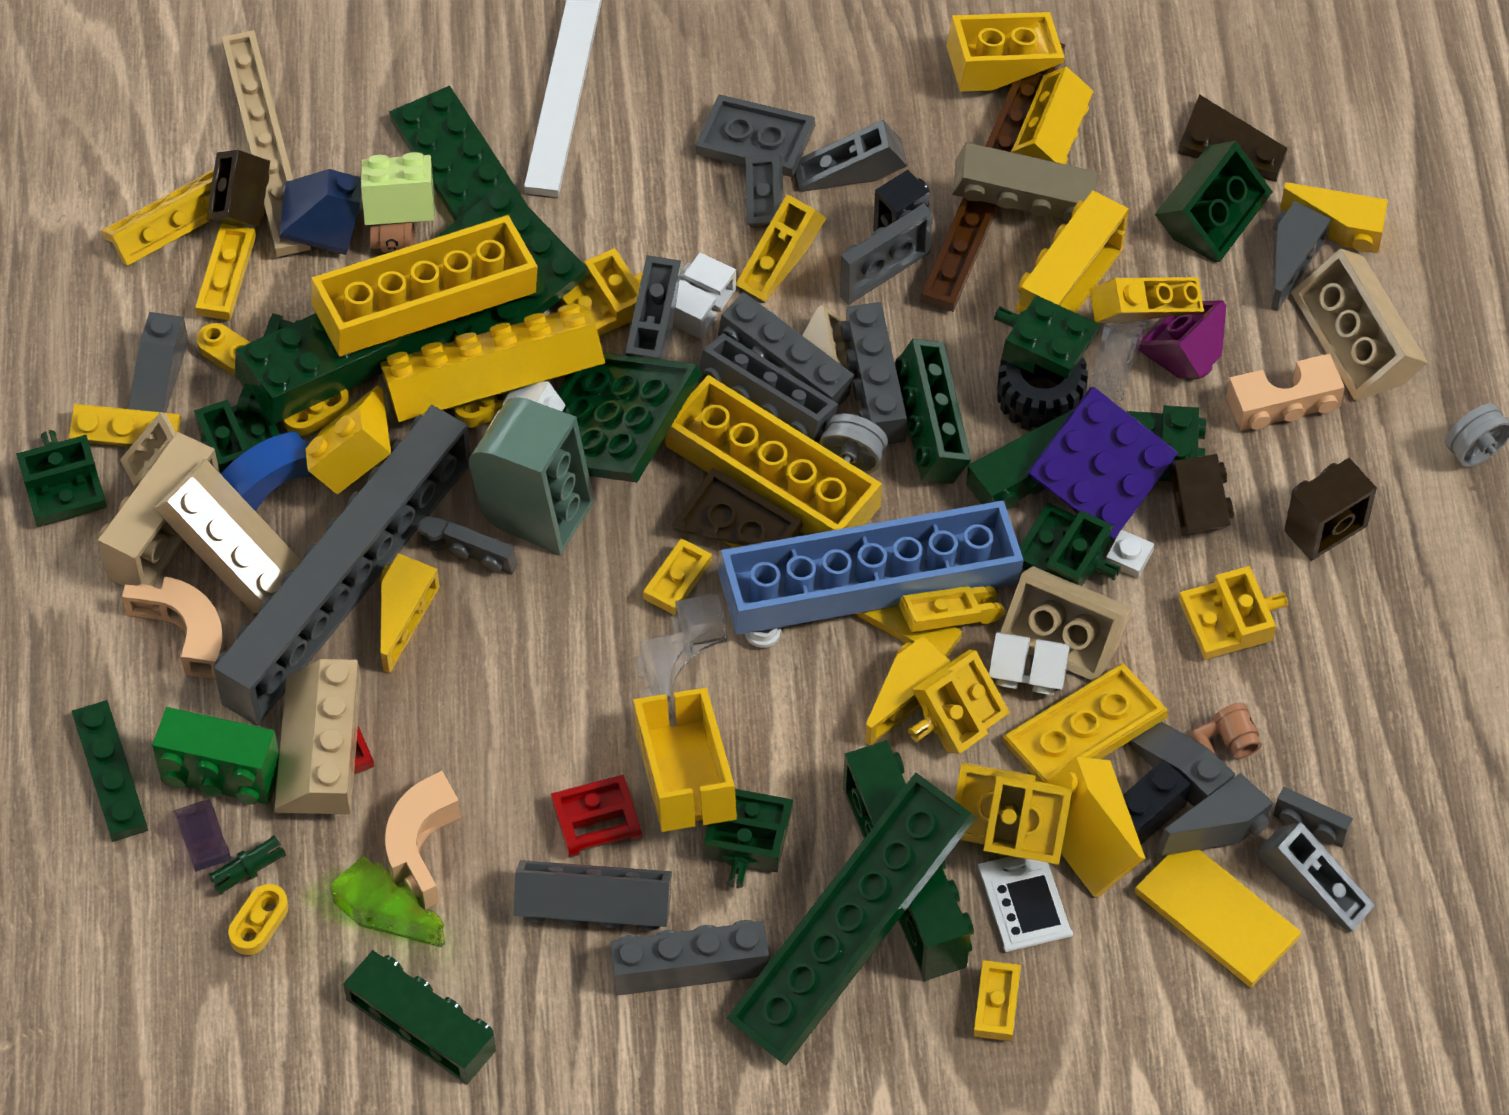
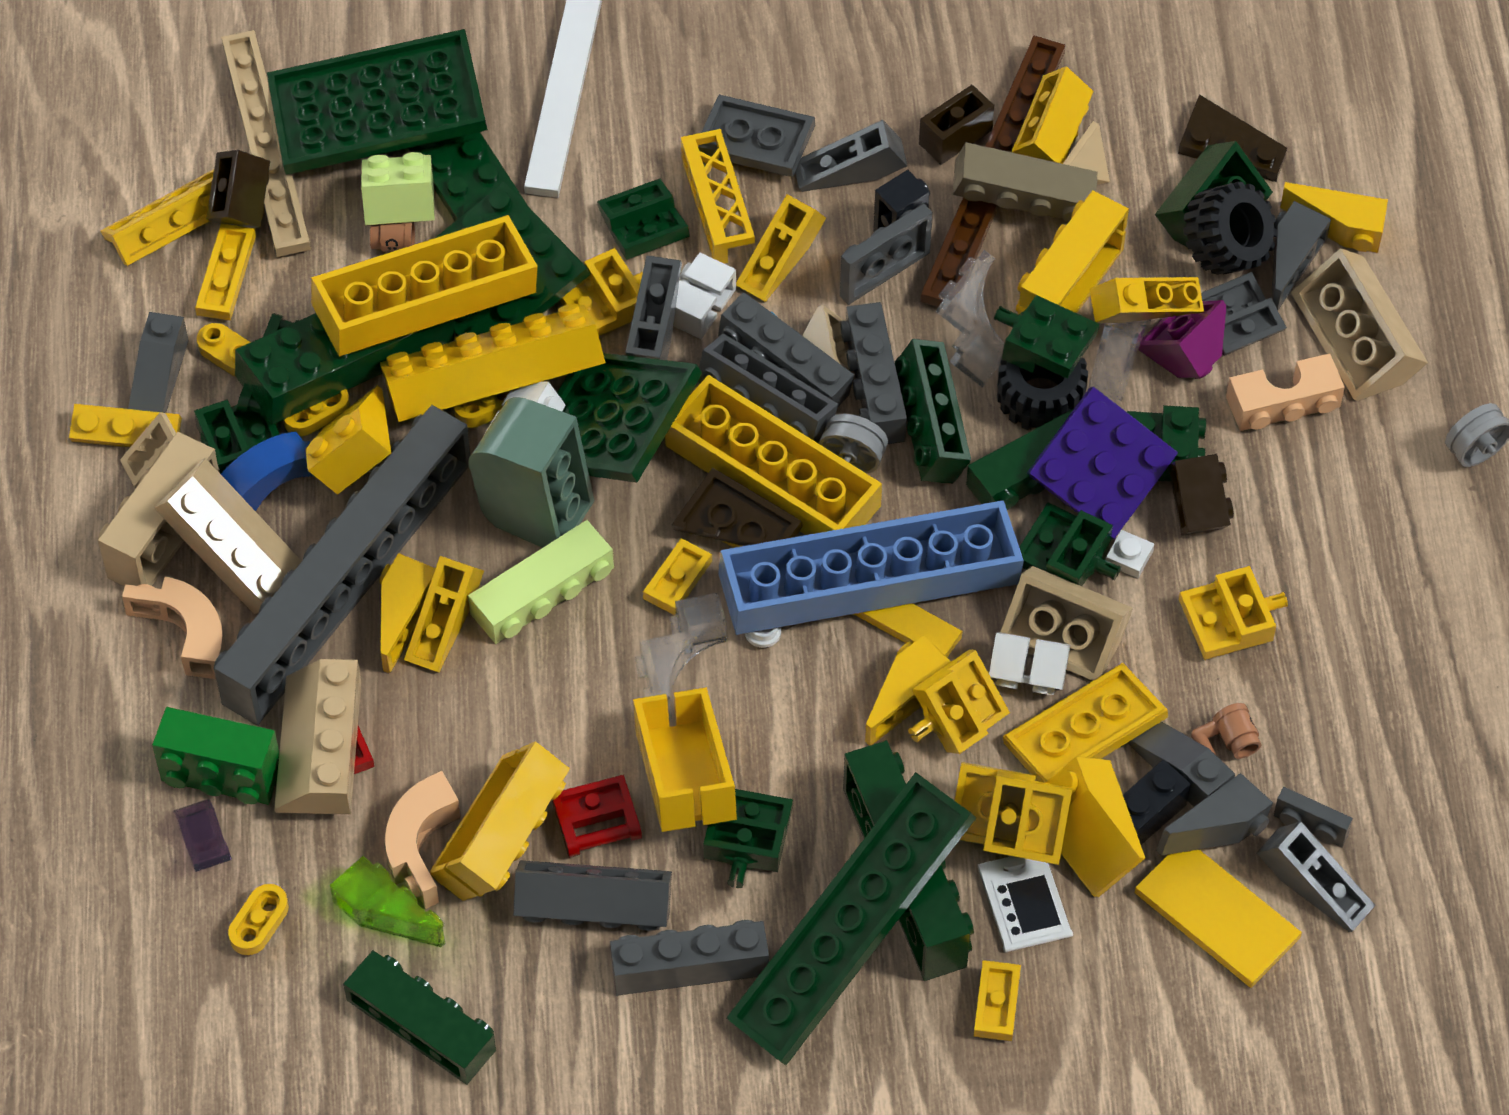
(61, 479): dark green plate -> none
(109, 771): dark green plate -> none
(247, 864): dark green pin -> none
(321, 210): dark blue slope -> none
(376, 101): none -> dark green plate
(442, 613): none -> yellow slope
(467, 543): dark grey hinge -> none
(500, 822): none -> yellow piece
(541, 582): none -> yellowish green brick
(643, 218): none -> dark green slope
(705, 199): none -> yellow fence
(763, 188): dark grey plate -> none
(951, 608): yellow hinge -> none
(955, 122): none -> dark brown brick
(963, 306): none -> clear arch
(1001, 48): yellow slope -> none
(1090, 154): none -> tan slope
(1248, 312): none -> dark grey slope
(1250, 225): none -> black tyre
(1329, 508): dark brown brick -> none

